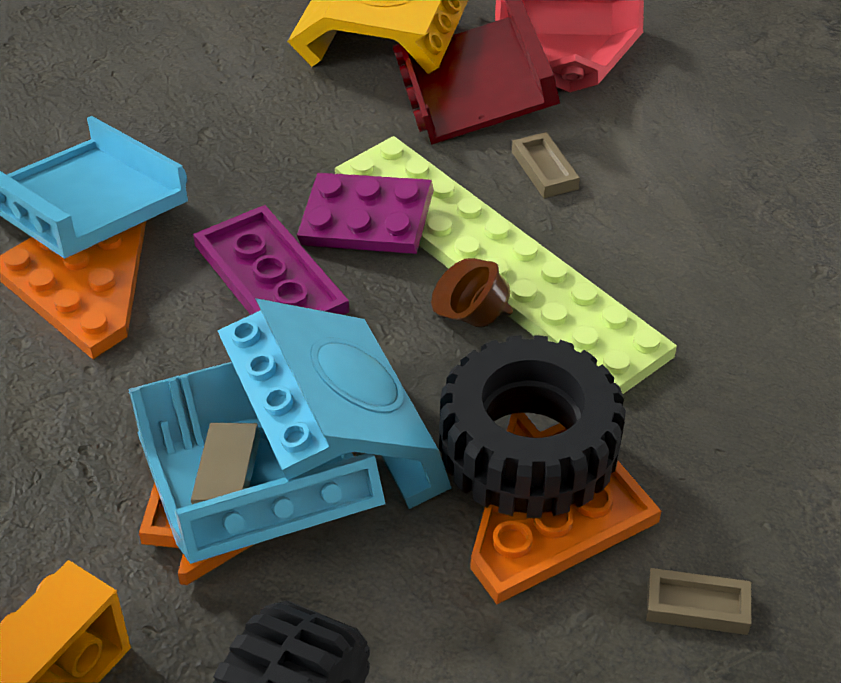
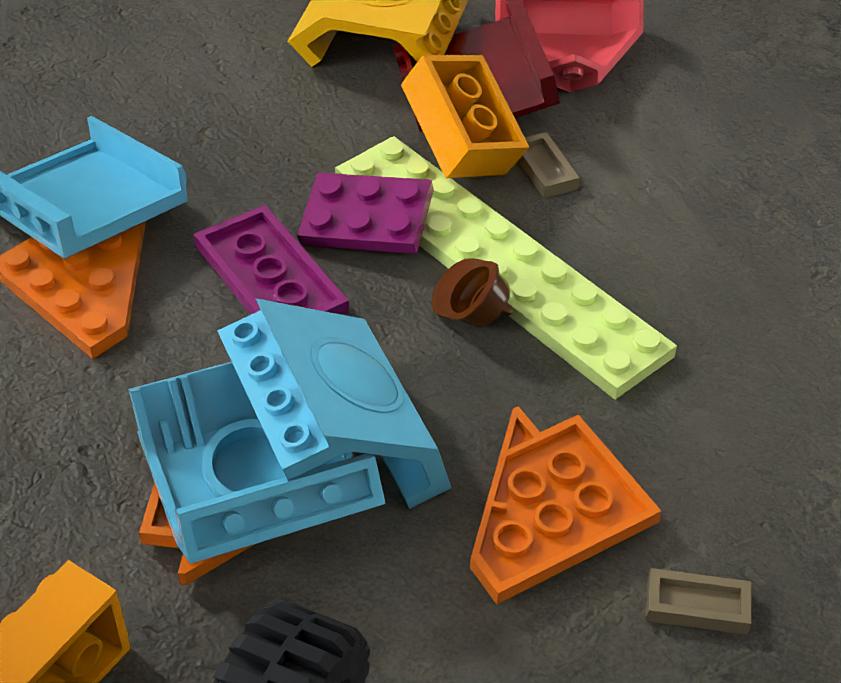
(226, 460): dark tan tile -> none
(464, 115): none -> light orange brick
(521, 470): black tyre -> none

